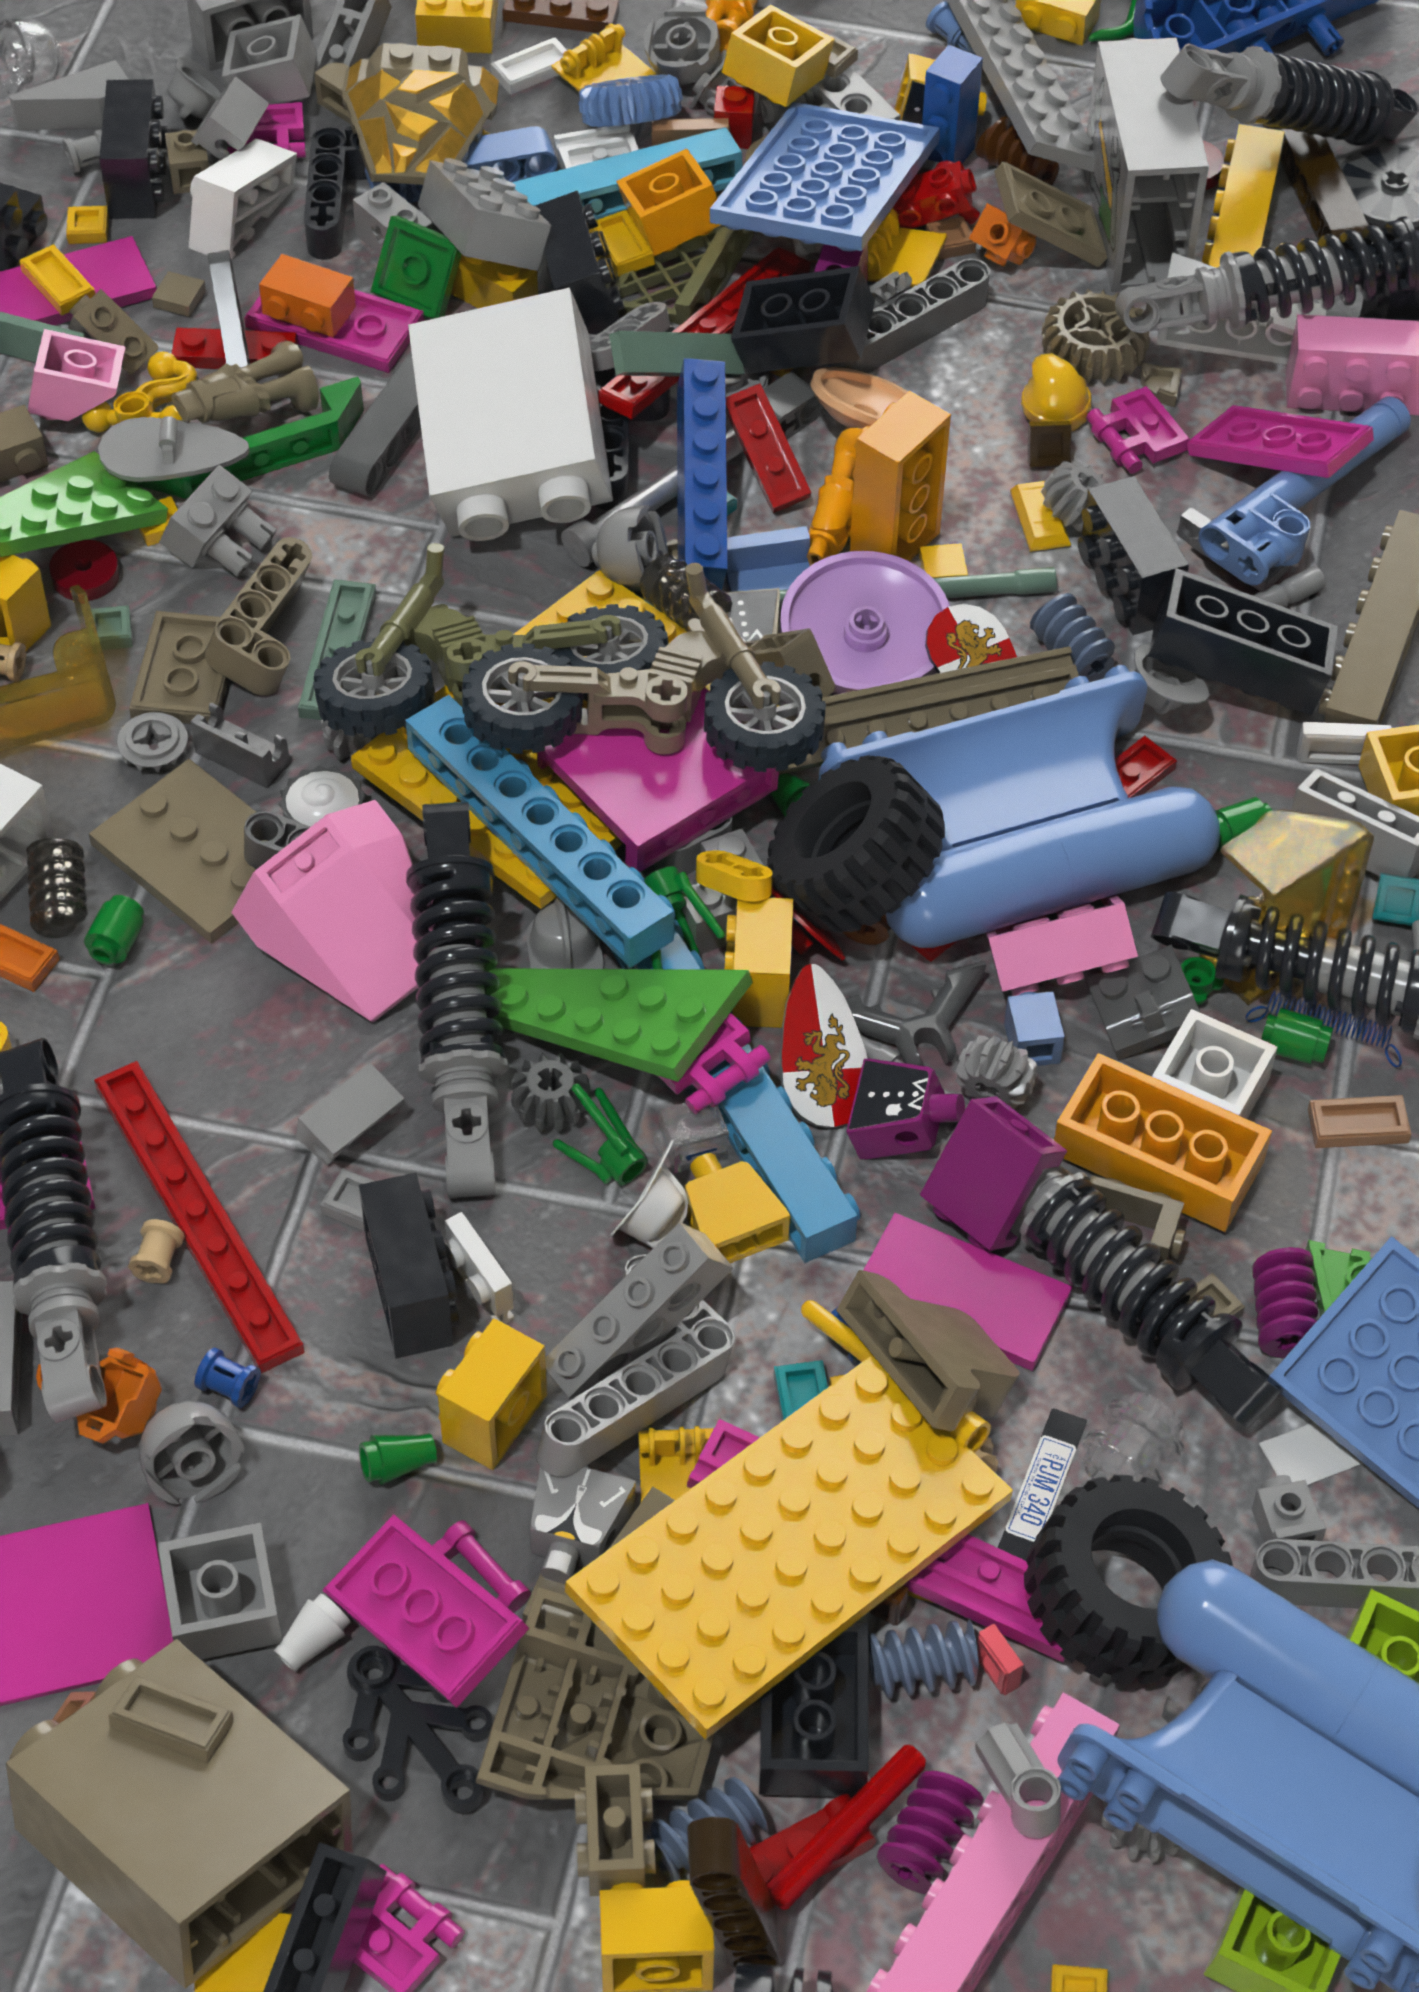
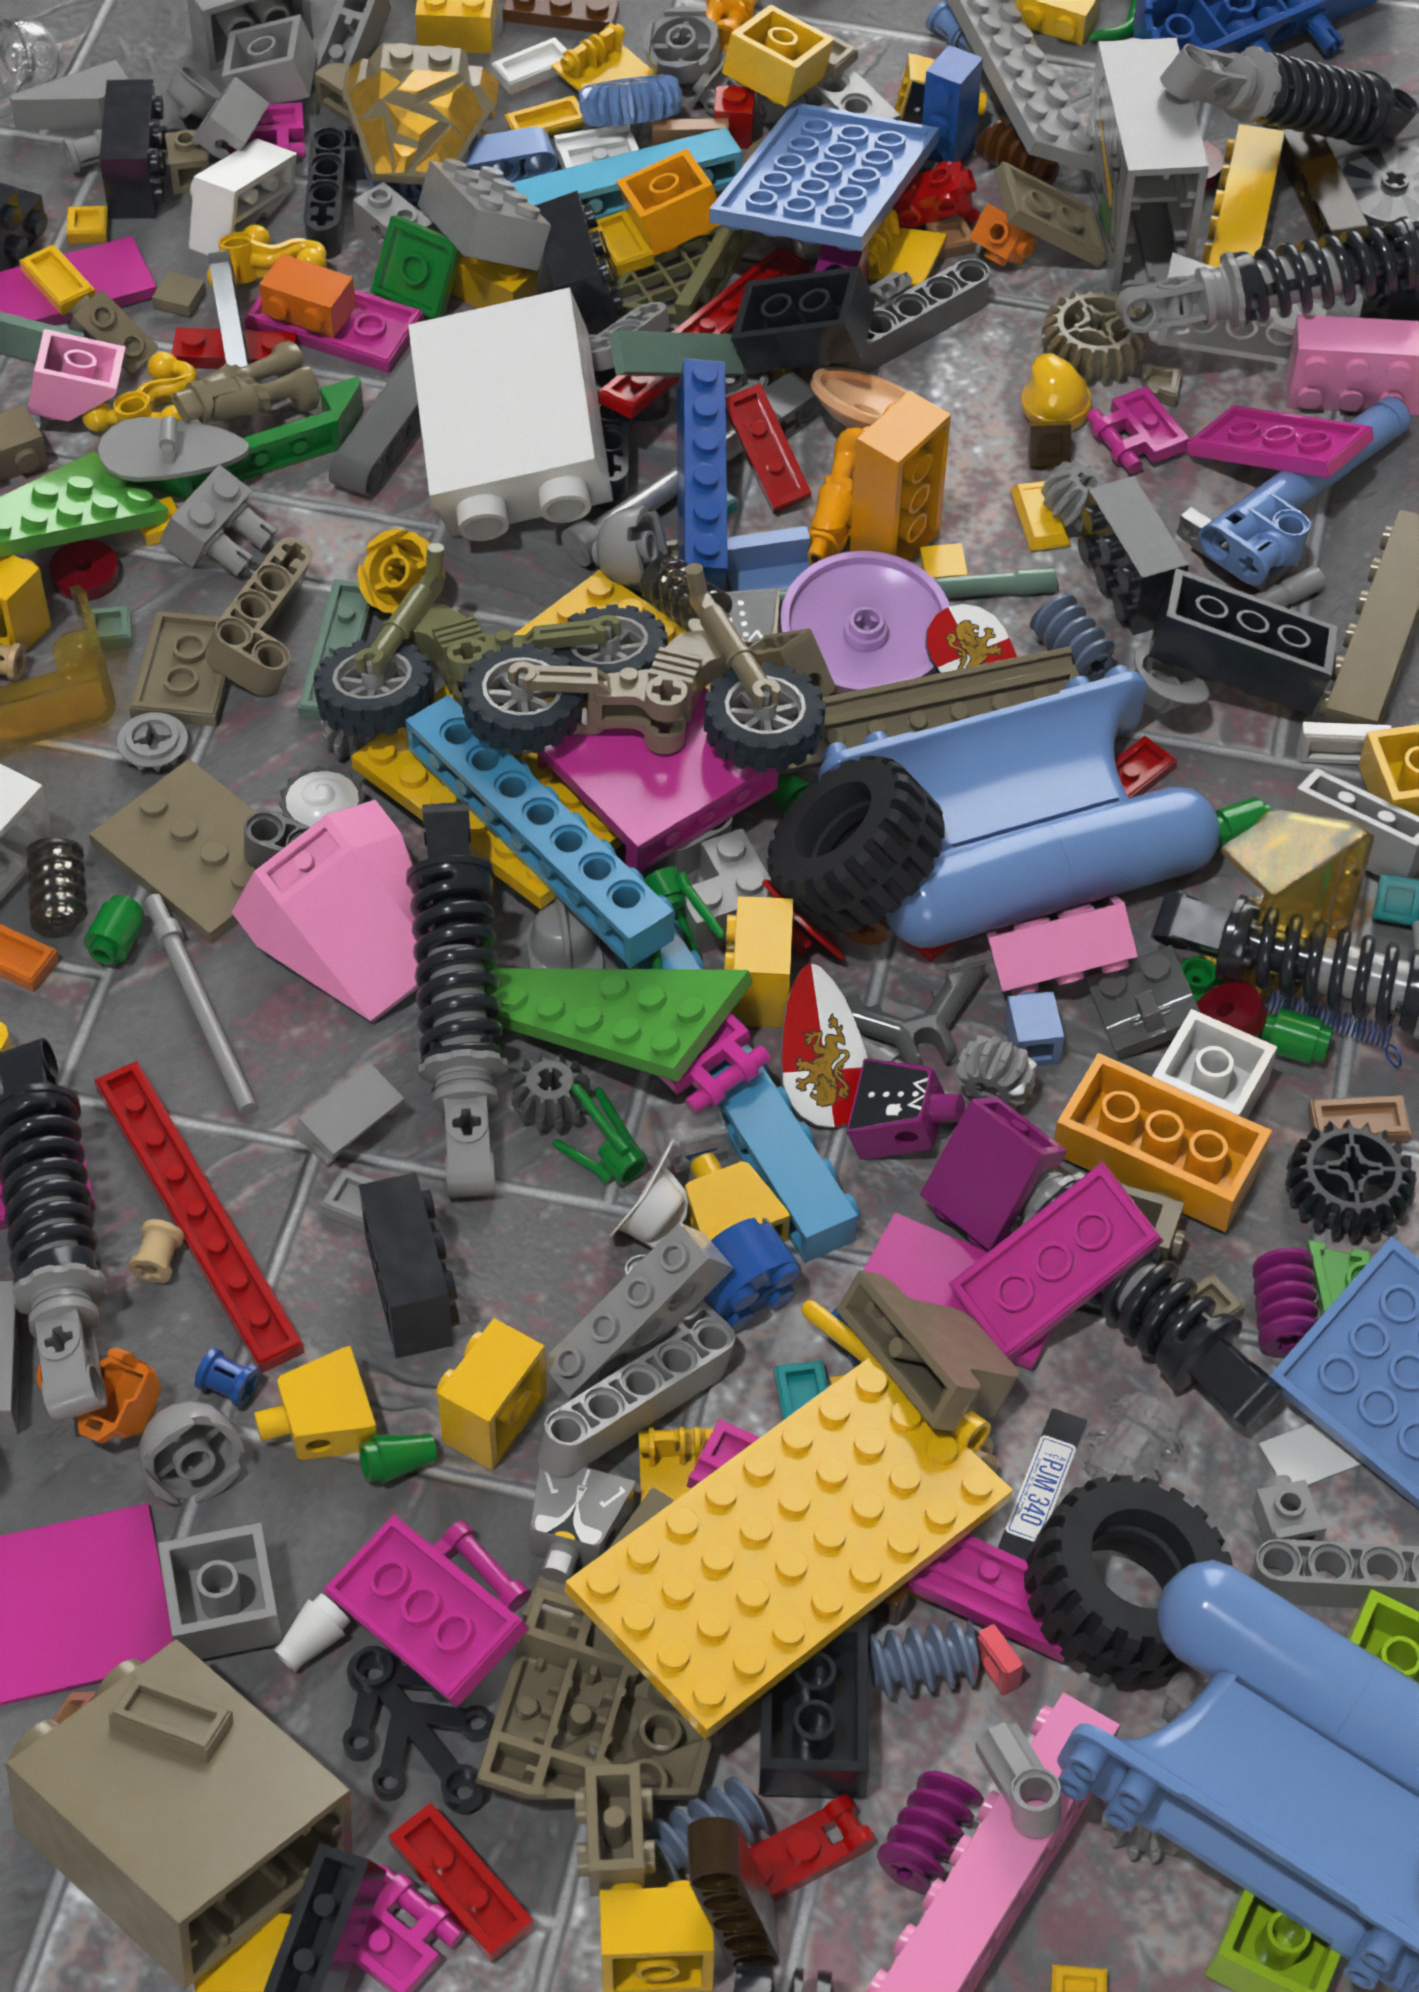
(171, 937): none -> light grey bar
(239, 748): flat silver hinge -> none
(254, 256): none -> yellow piece
(320, 1408): none -> yellow torso
(392, 567): none -> yellow cylinder
(461, 1882): none -> red plate
(478, 1269): white plate -> none
(553, 116): none -> yellow tile
(734, 875): yellow beam -> none
(760, 1275): none -> blue brick
(846, 1826): red axle -> none
(1056, 1261): none -> dark pink tile
(1235, 1005): none -> dark red piece
(1363, 1170): none -> black gear

